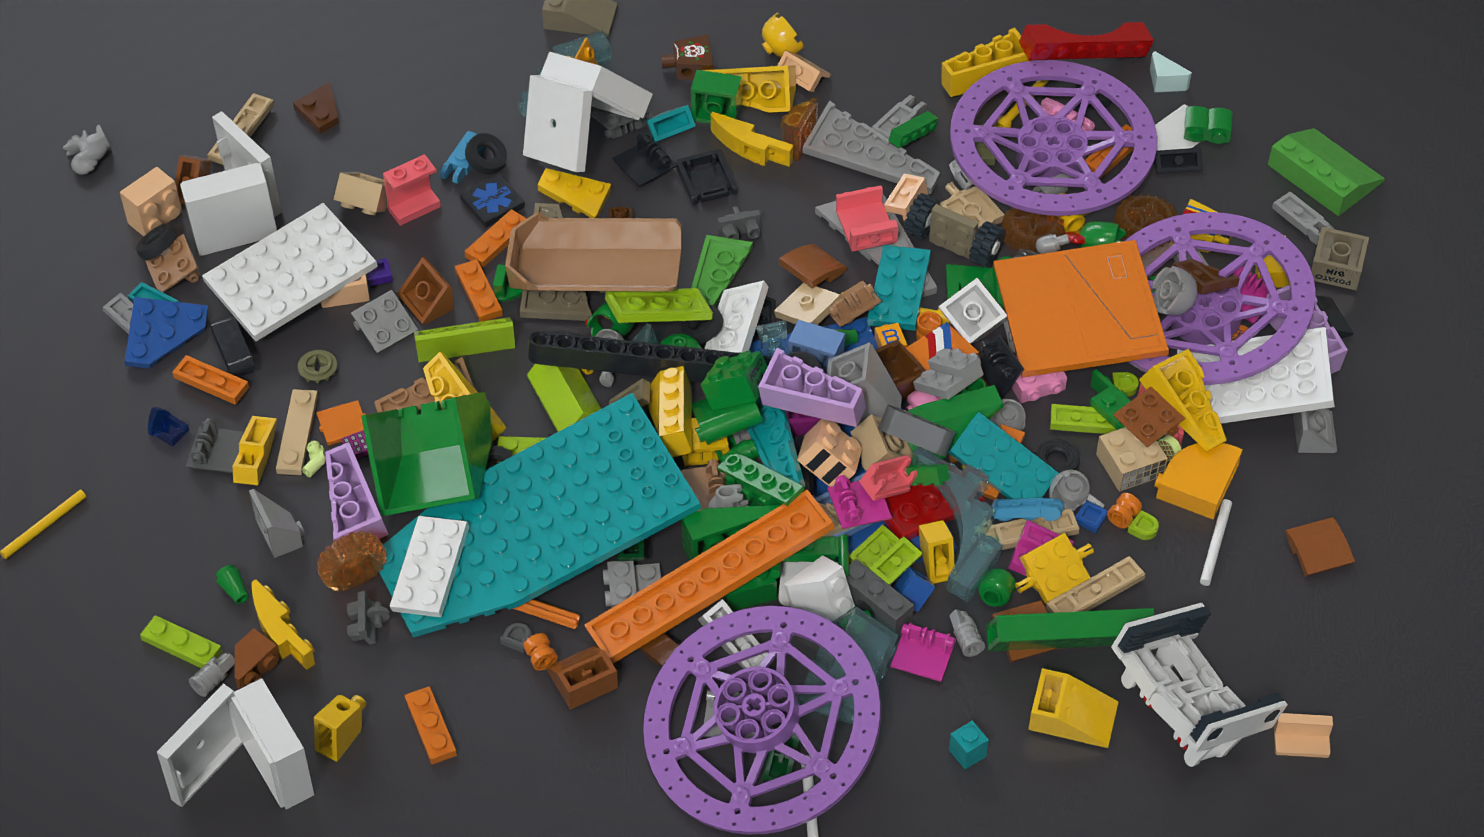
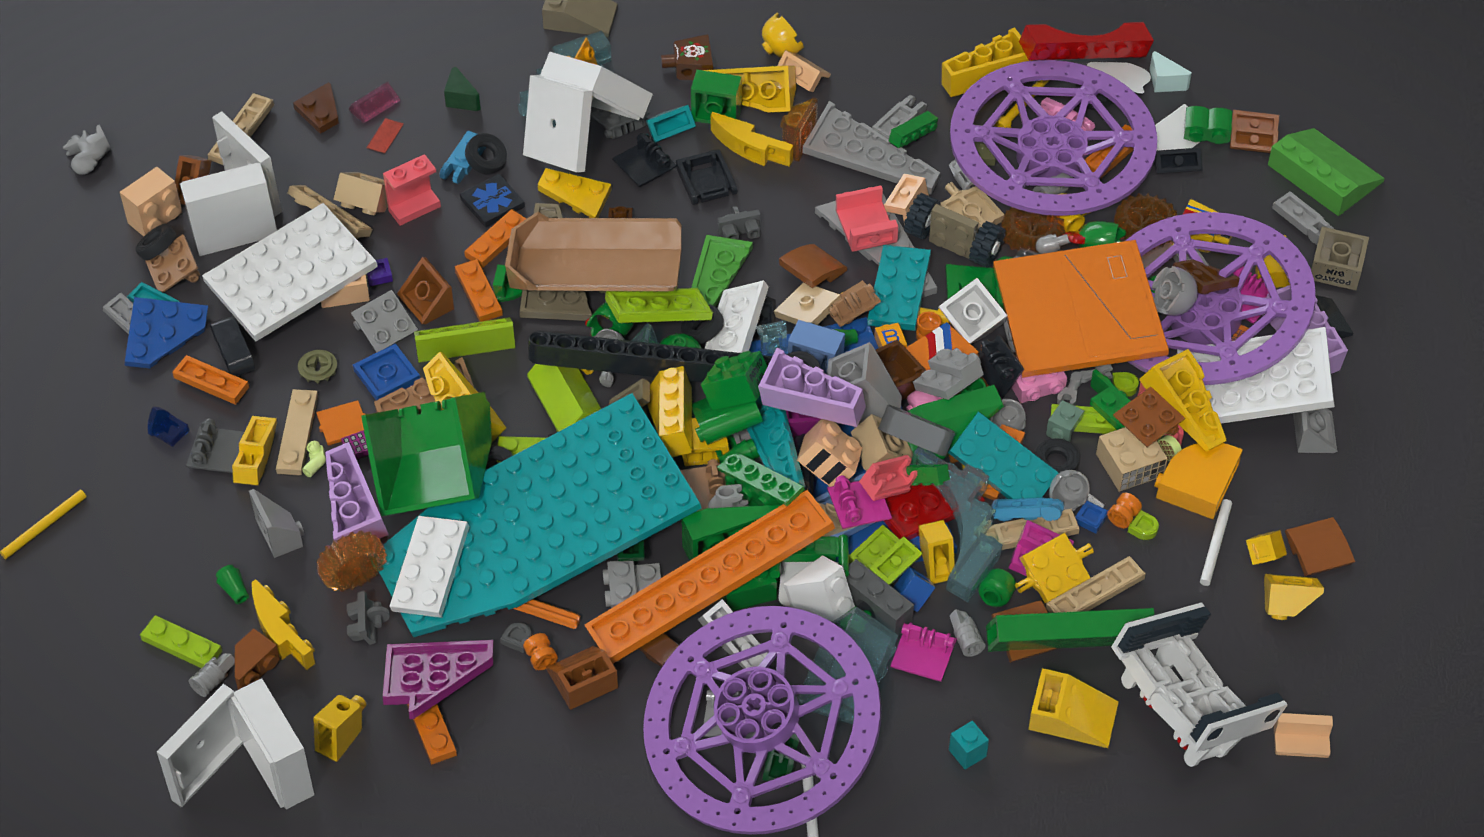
(307, 197): none -> tan plate
(374, 102): none -> clear pink slope
(385, 135): none -> clear red sticker
(386, 372): none -> blue tile
(431, 671): none -> magenta wing
(460, 92): none -> dark green slope
(1064, 421): none -> sand green bracket
(1077, 379): none -> light grey piece
(1127, 73): none -> white sticker
(1254, 131): none -> dark orange slope
(1266, 547): none -> yellow panel
(1289, 594): none -> yellow slope

